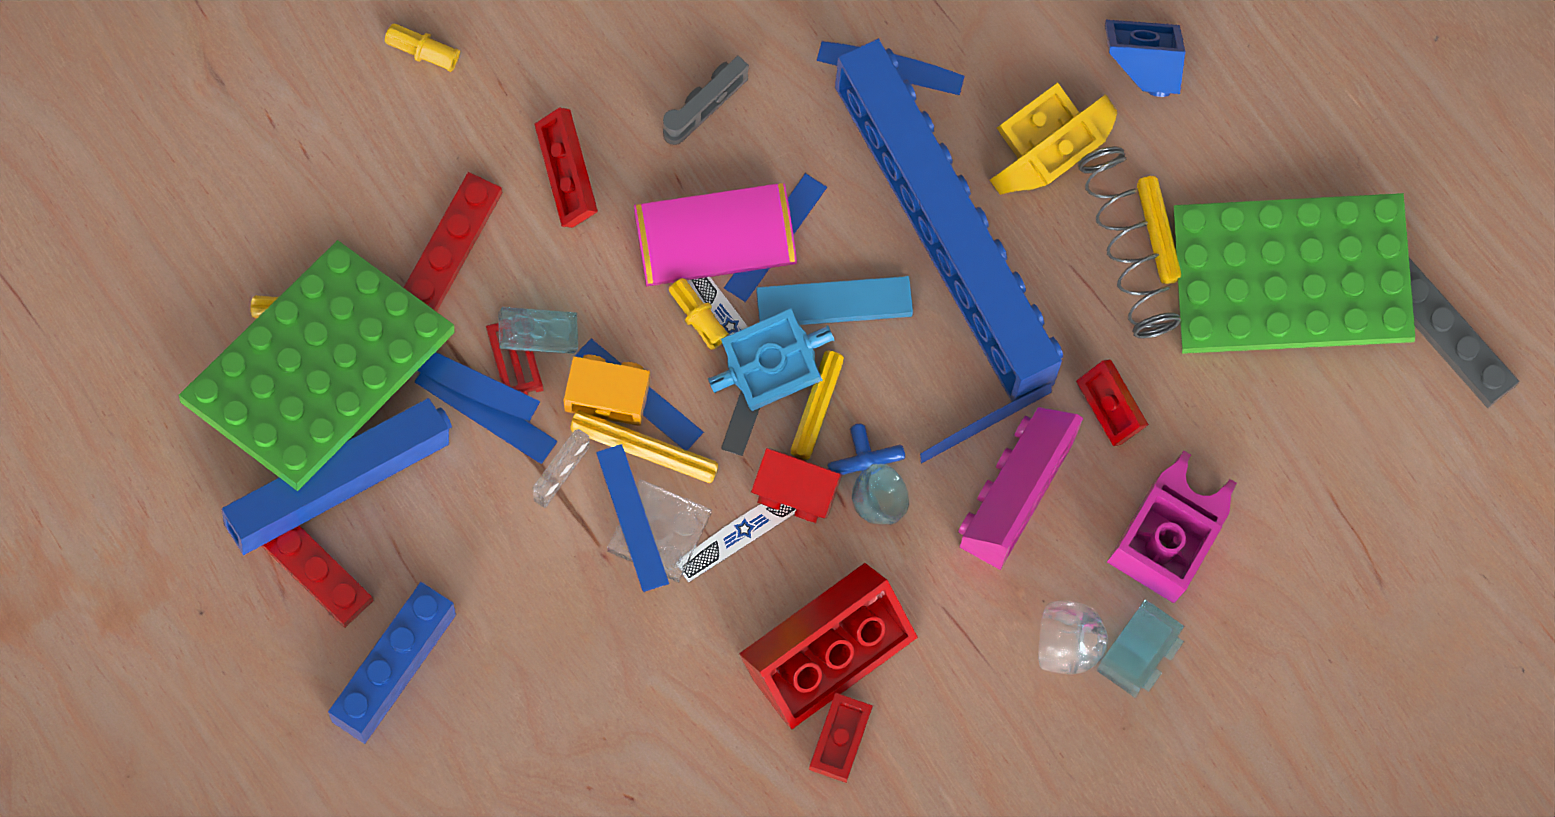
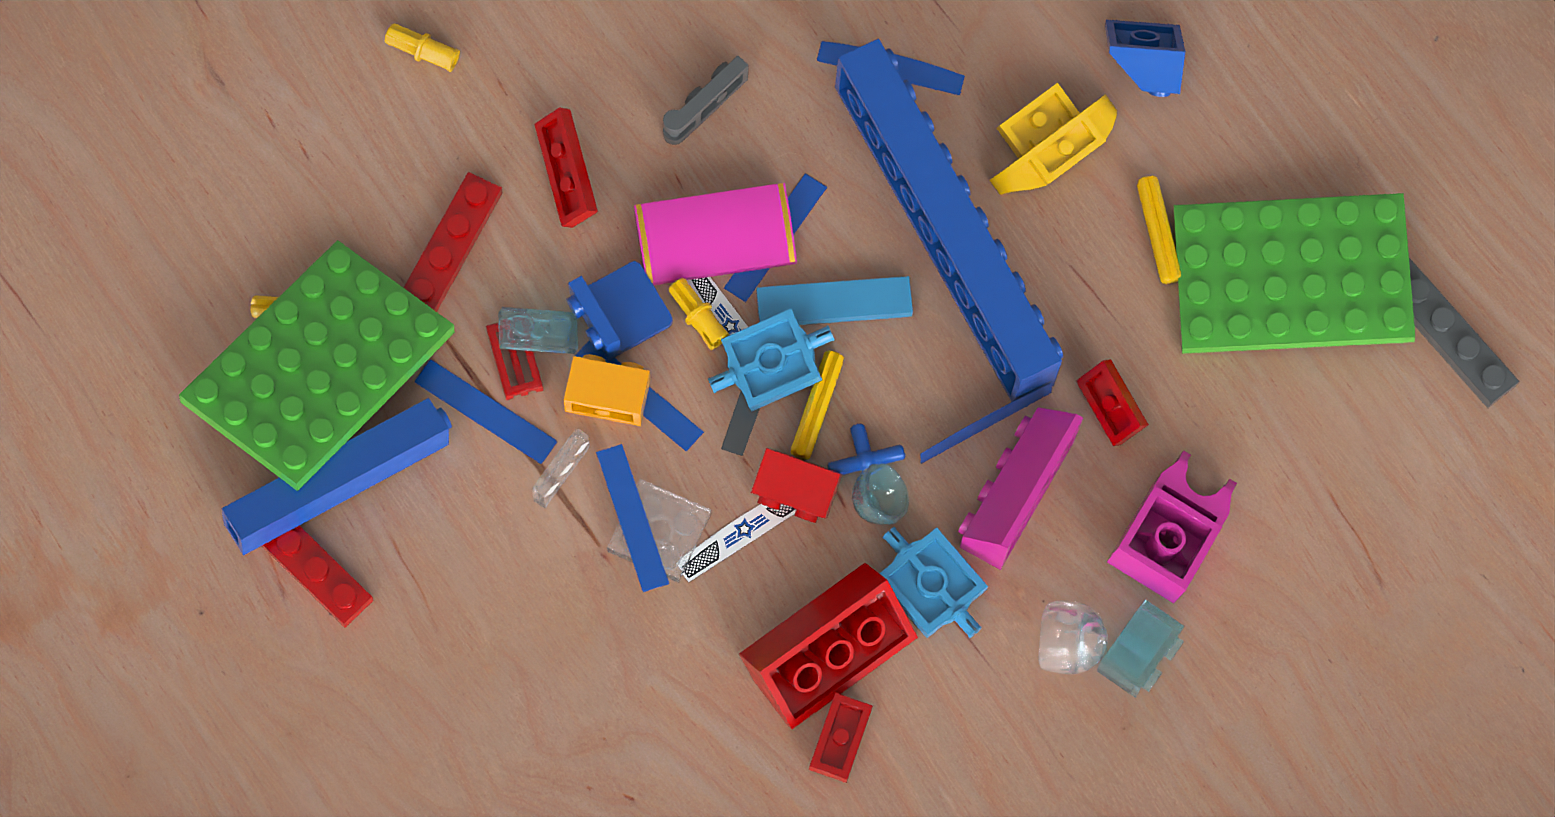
(392, 662): blue brick -> none
(479, 386): blue sticker -> none
(619, 309): none -> blue bracket
(645, 446): yellow axle -> none
(933, 582): none -> dark azure plate
(1149, 322): dark grey piece -> none

